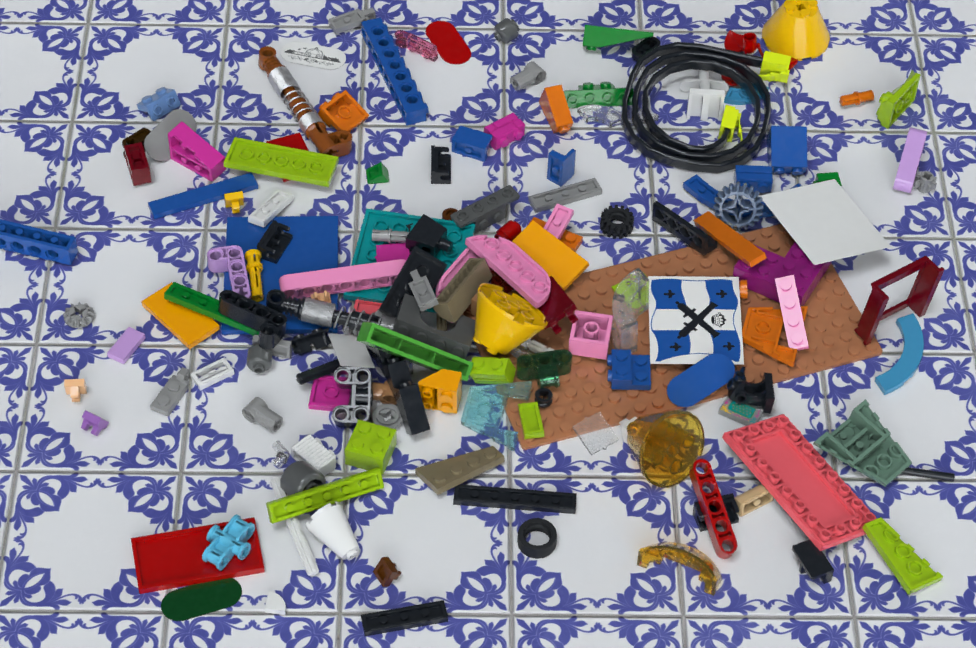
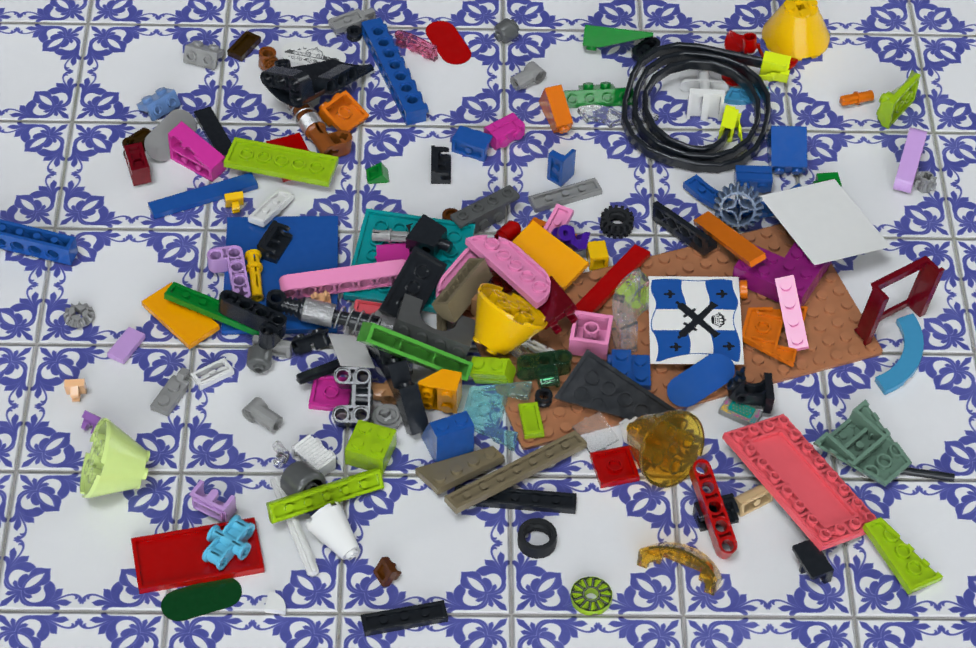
(114, 462): none -> yellowish green cone
(202, 55): none -> light grey bracket
(210, 505): none -> lavender window
(213, 130): none -> black tile
(244, 46): none -> dark brown tile
(307, 82): none -> black panel
(354, 33): none -> black bush
(422, 291): light grey hinge -> none
(449, 436): none -> blue slope
(515, 472): none -> dark tan plate
(567, 235): none -> dark purple leg
(591, 606): none -> tile
(597, 255): none -> yellow brick
(607, 390): none -> black wing
(609, 282): none -> red tile
(614, 466): none -> red tile

